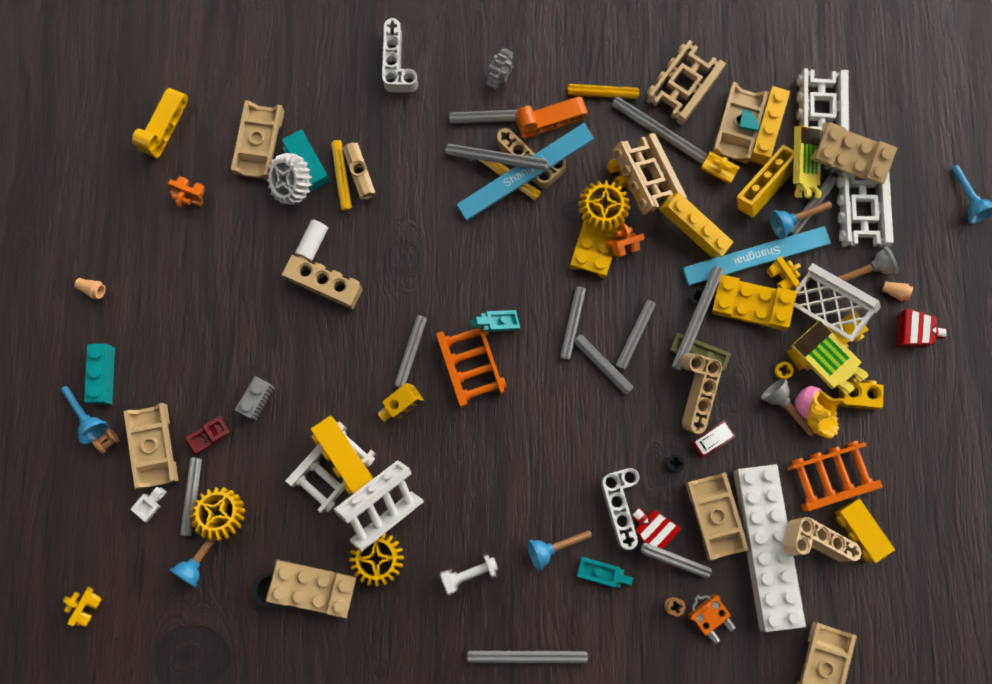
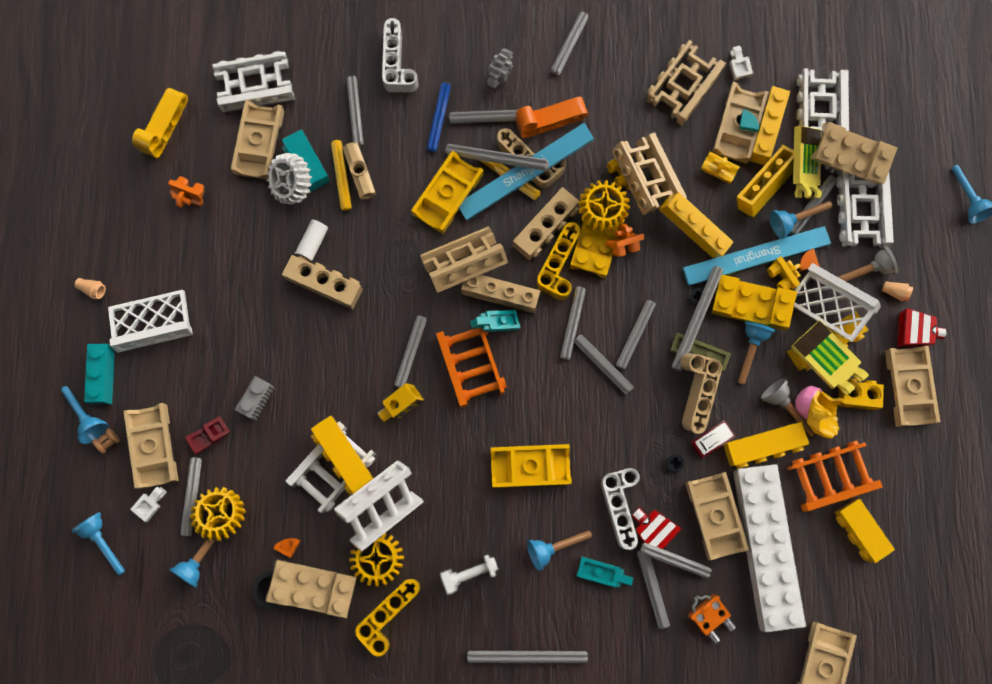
(78, 616): yellow hips -> none
(91, 529): none -> dark azure piece
(156, 334): none -> white fence
(259, 94): none -> white fence
(287, 546): none -> orange tile
(354, 110): none -> light grey axle
(390, 612): none -> yellow beam
(438, 117): none -> blue axle
(446, 192): none -> yellow piece
(482, 259): none -> tan fence
(501, 293): none -> tan brick
(530, 466): none -> yellow piece
(560, 258): none -> yellow beam
(561, 200): none -> tan brick
(569, 43): none -> light grey axle
(603, 91): yellow axle -> none
(653, 590): none -> light grey axle
(659, 130): light grey axle -> none
(669, 603): medium nougat bush -> none
(740, 66): none -> white plate
(756, 333): none -> piece
(766, 444): none -> yellow brick
(789, 367): yellow bush -> none
(807, 259): none -> orange tile
(808, 533): tan beam -> none
(913, 386): none -> tan piece

